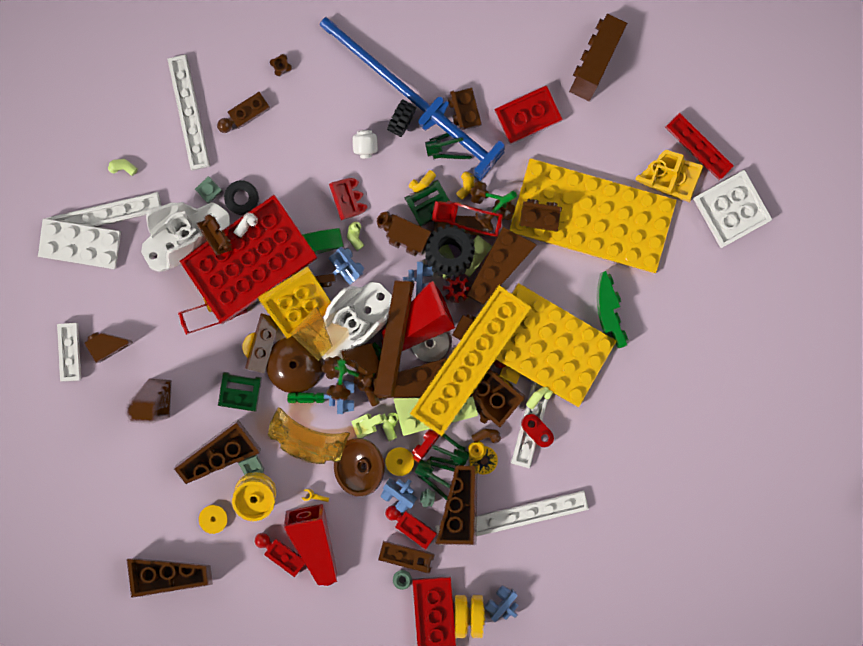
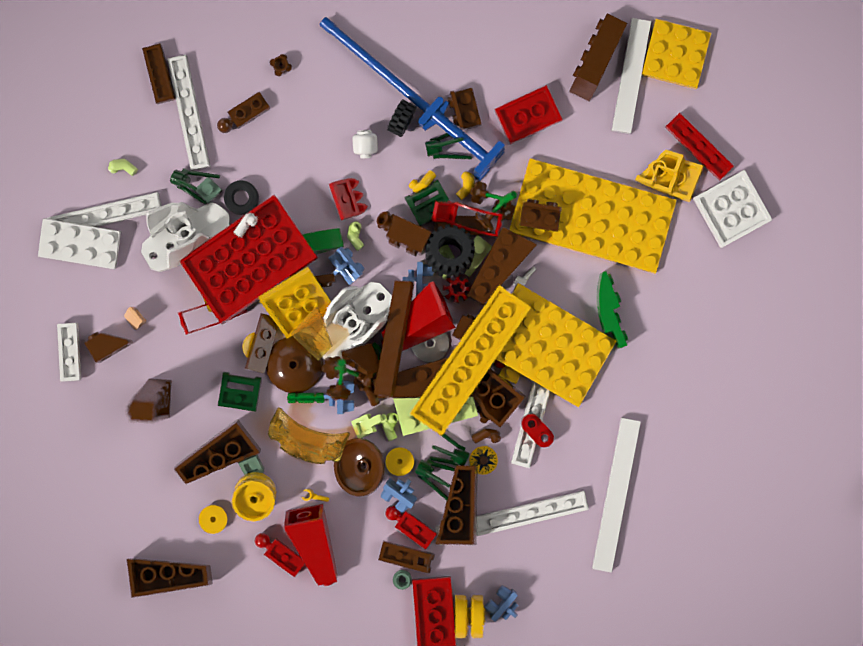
(134, 317): none -> light nougat slope
(158, 73): none -> reddish brown plate
(182, 180): none -> dark green plant
(215, 237): reddish brown hinge -> none
(421, 450): red plate -> none
(427, 498): sand green plate -> none
(479, 455): yellow plate -> none
(522, 281): none -> white hand
(537, 395): yellowish green arm -> none
(616, 495): none -> white tile
(631, 76): none -> white tile
(676, 54): none -> yellow plate

